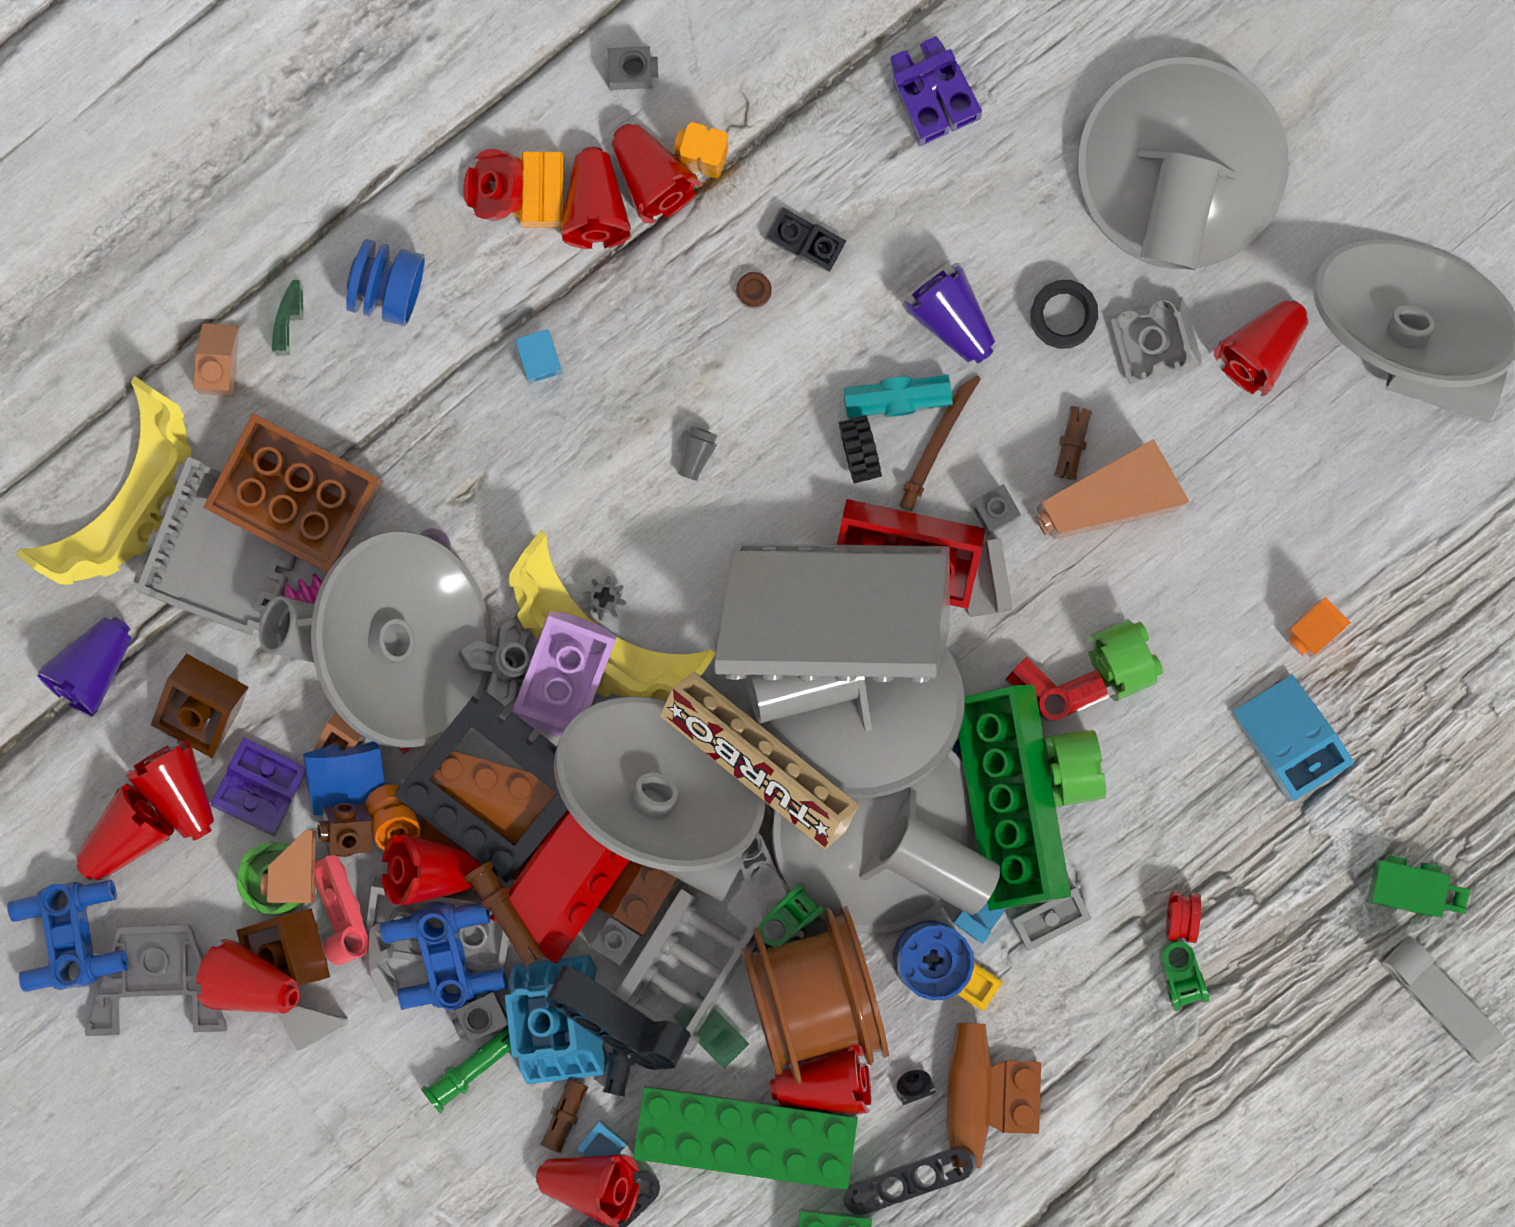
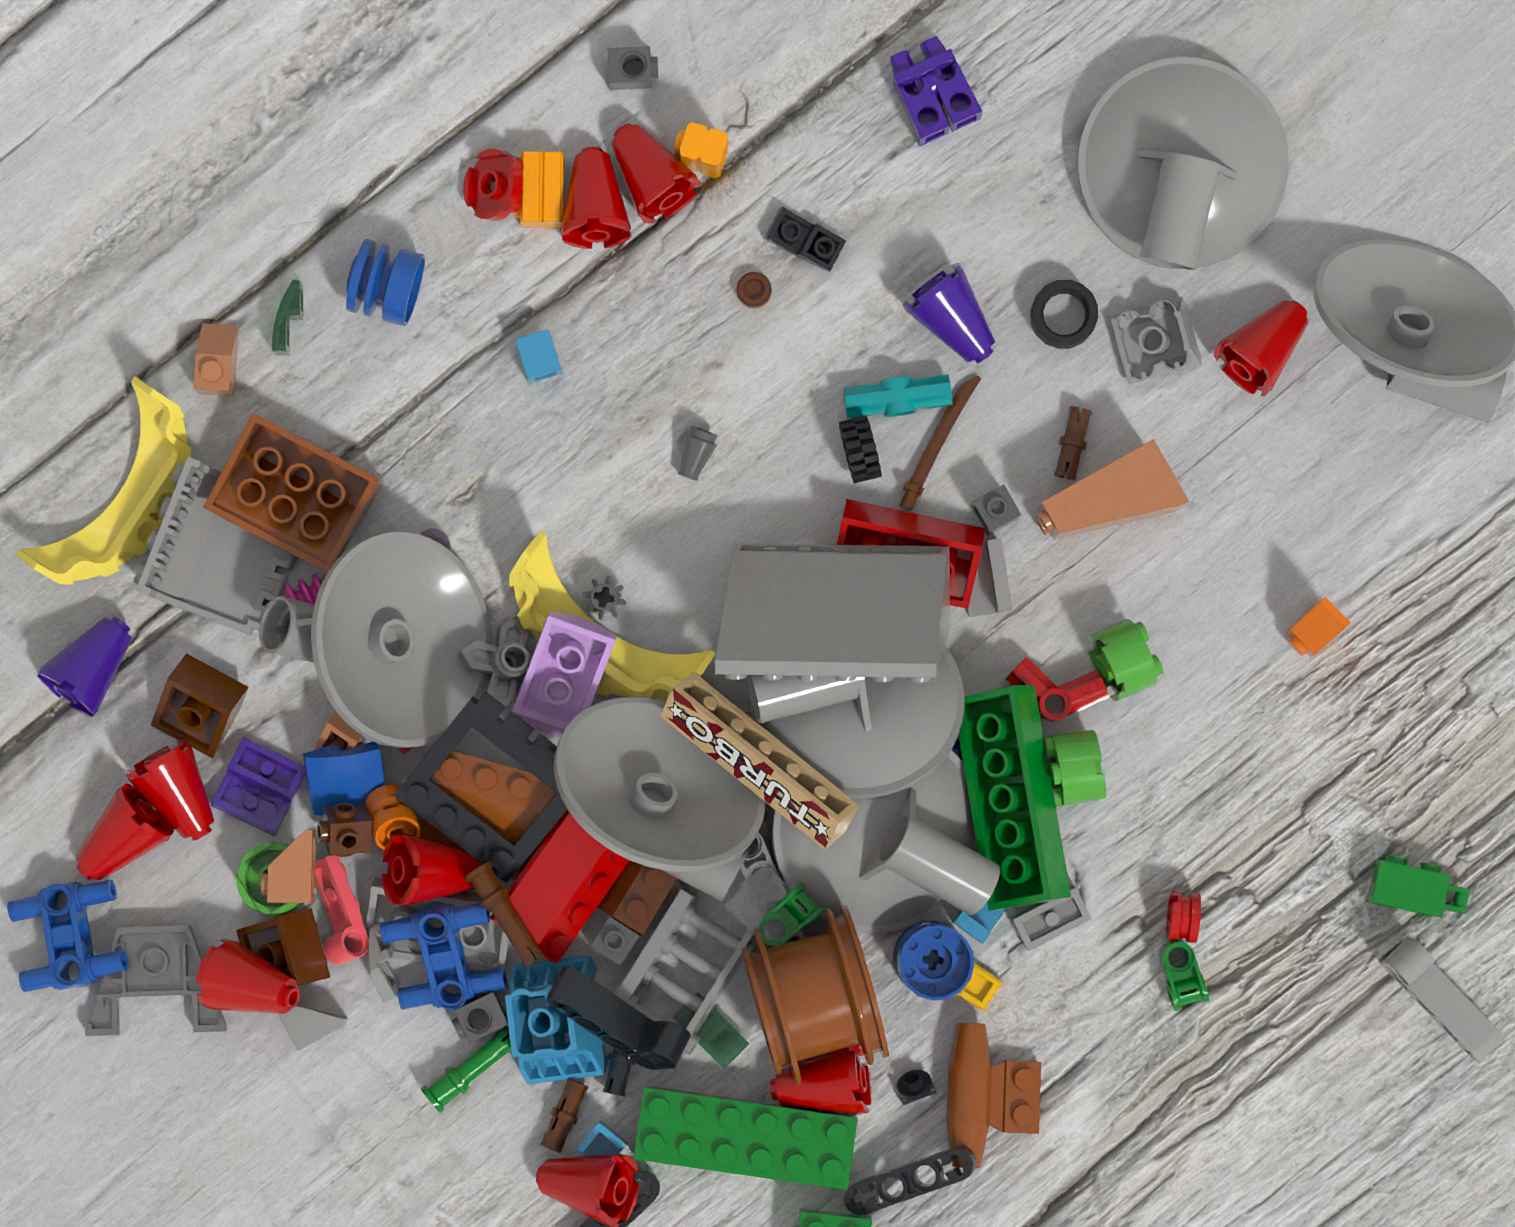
(1293, 738): dark azure slope -> none

